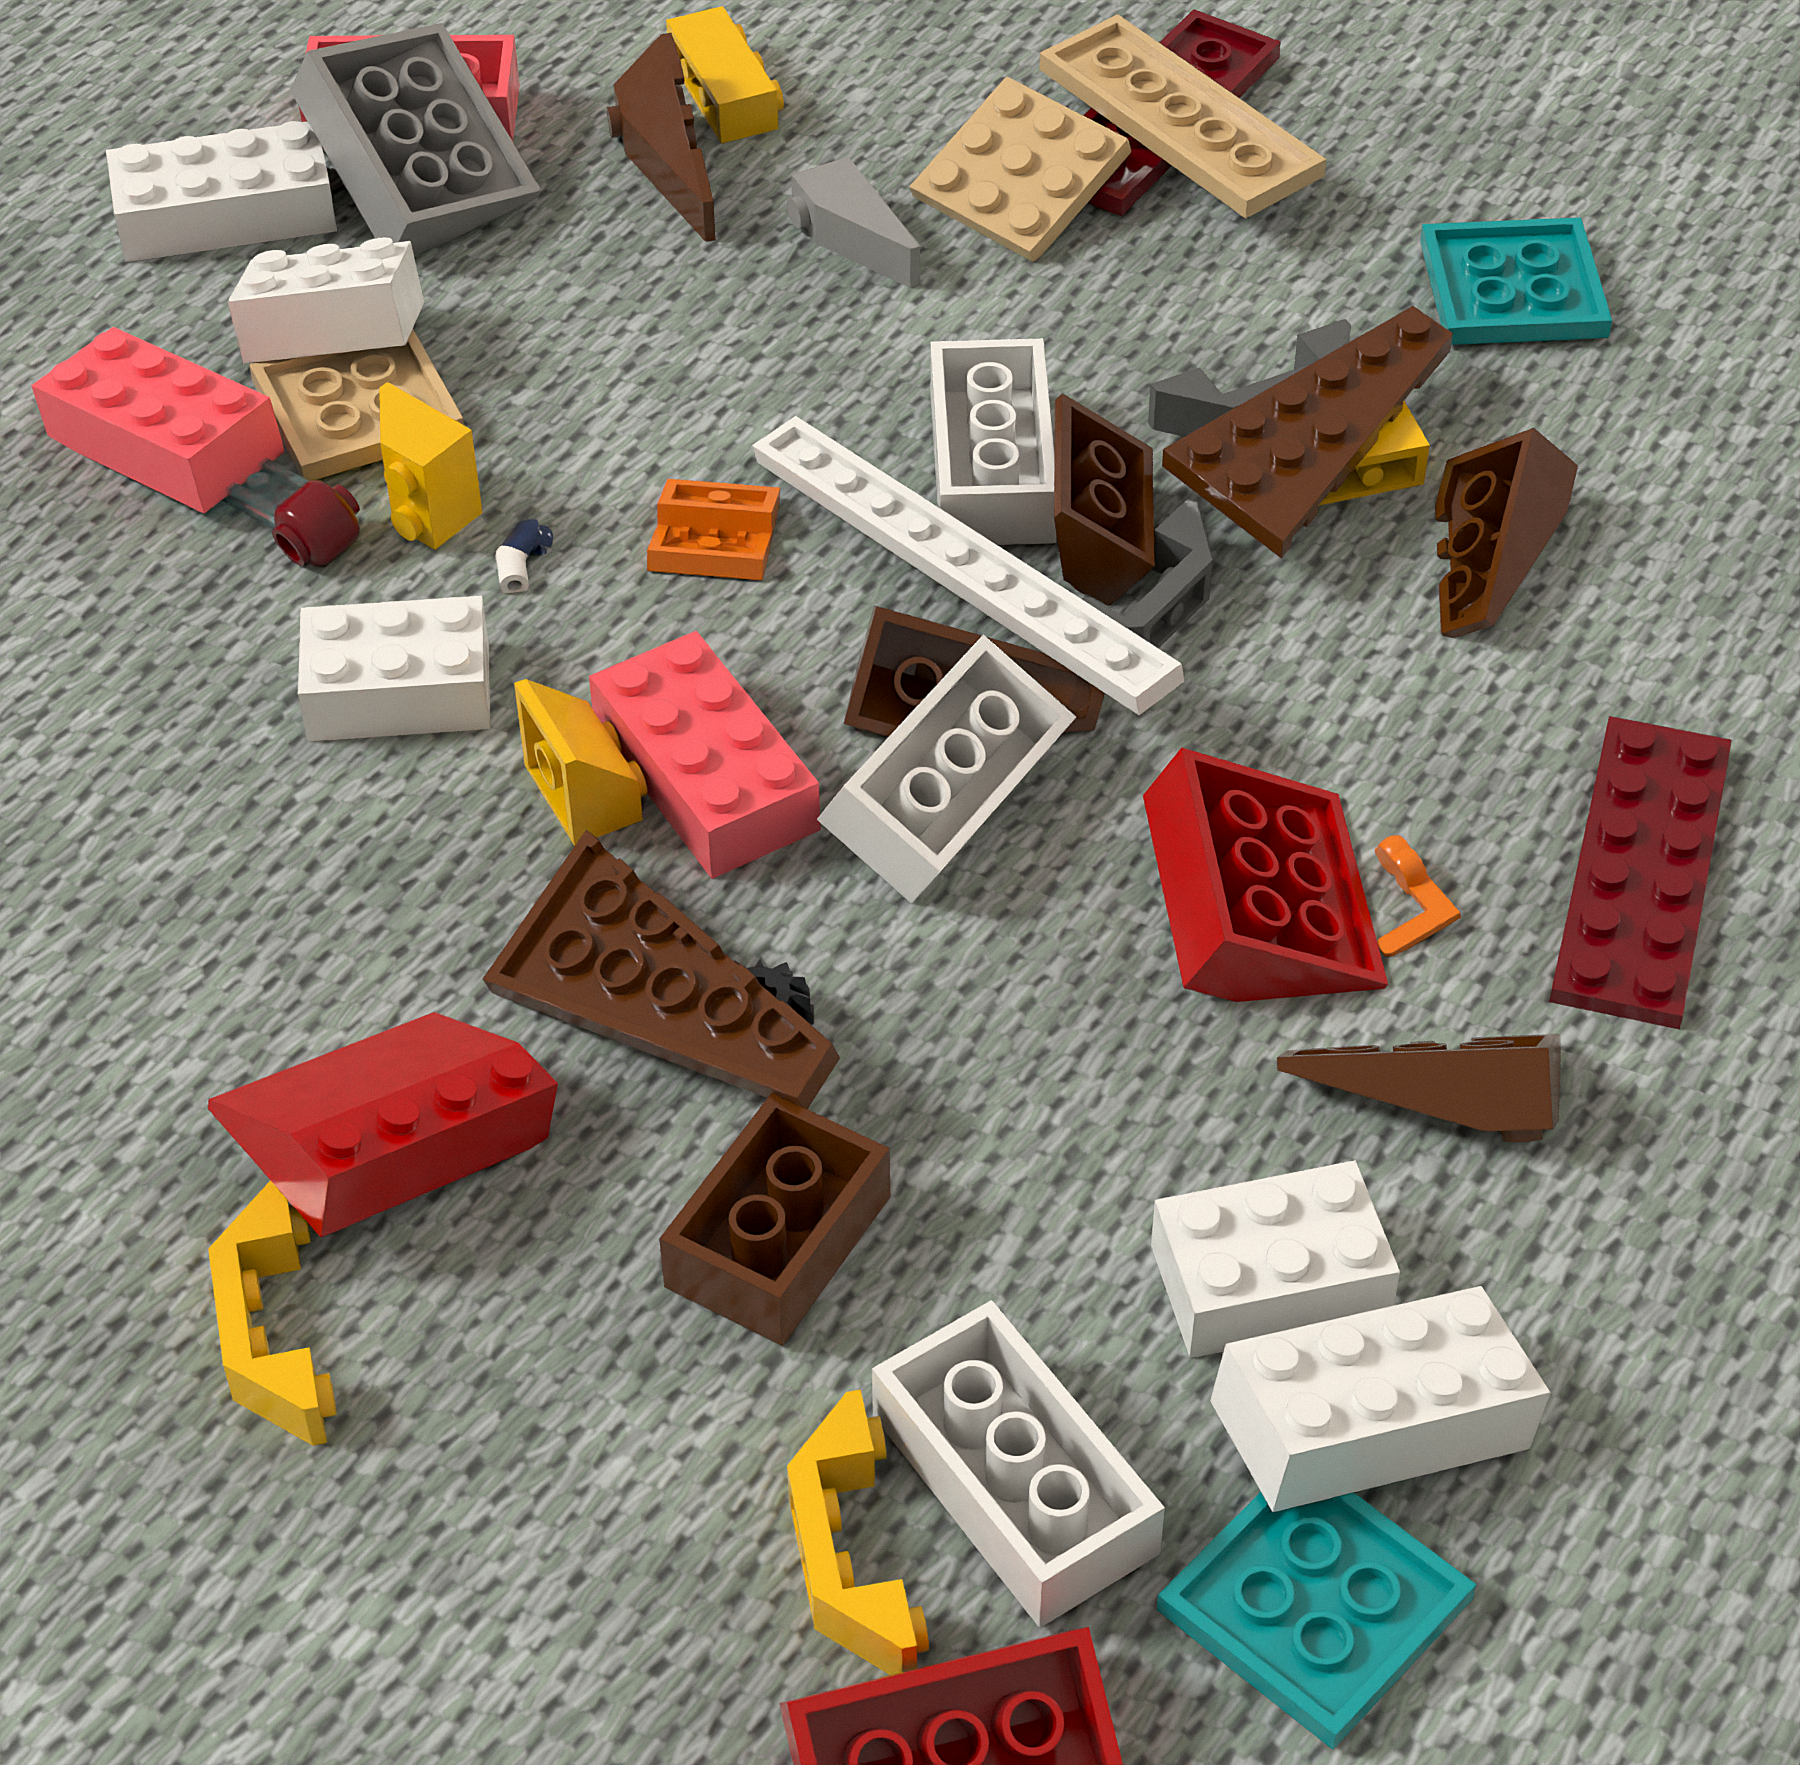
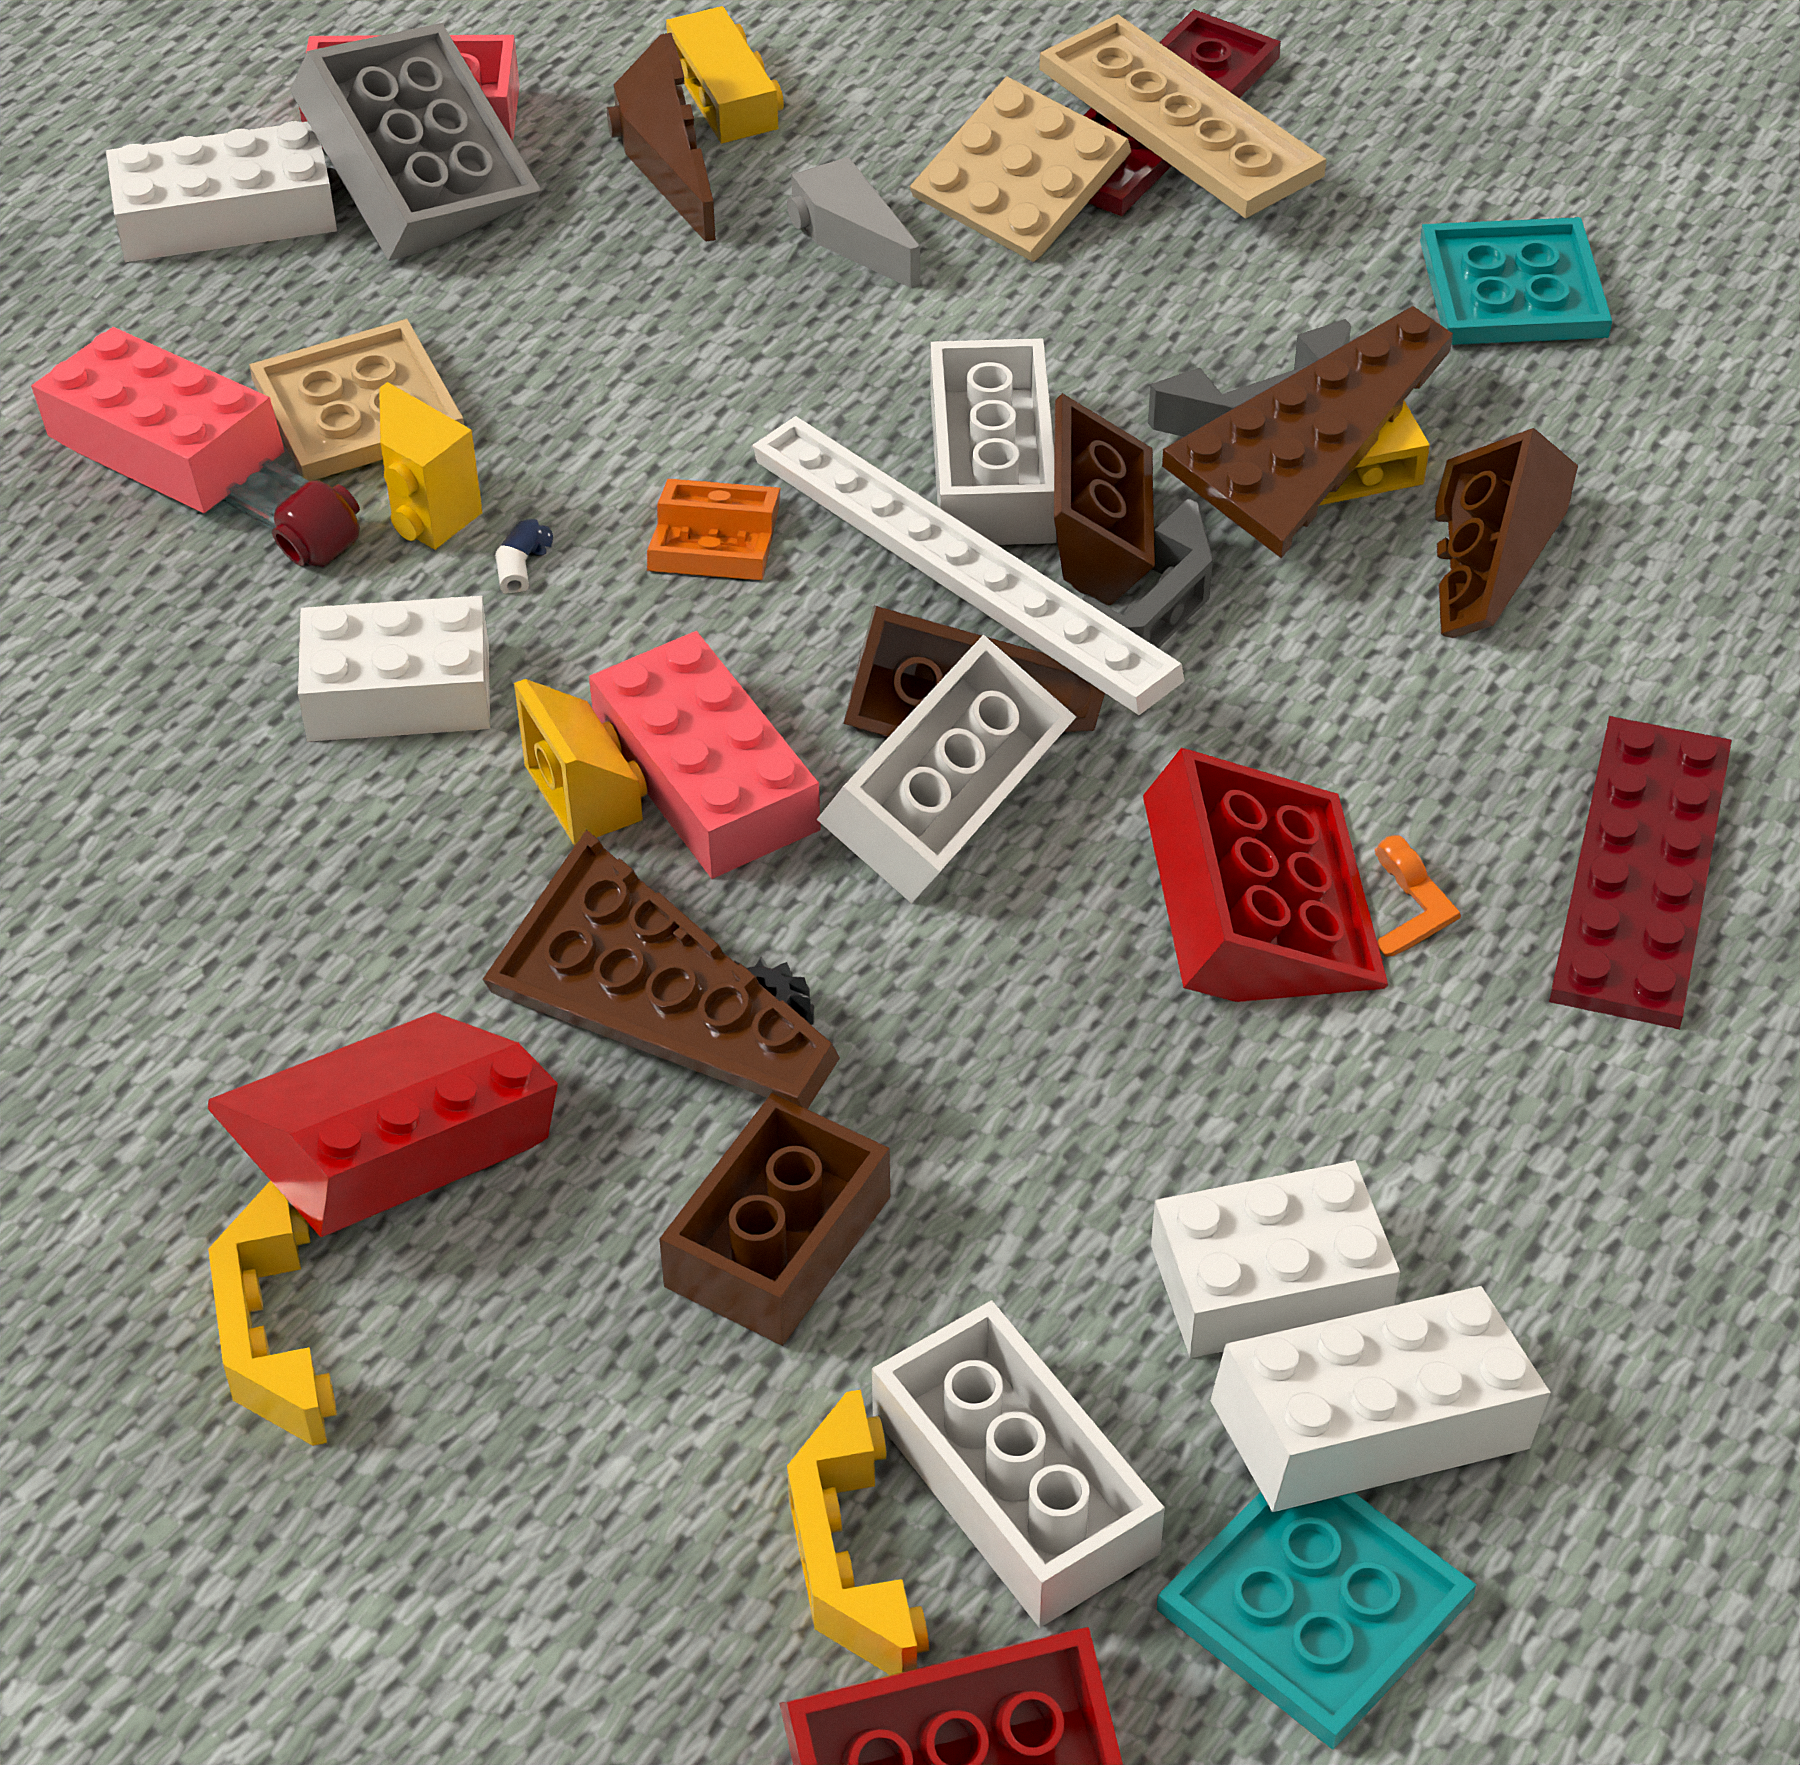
(326, 301): white brick -> none
(1484, 1085): reddish brown wedge -> none

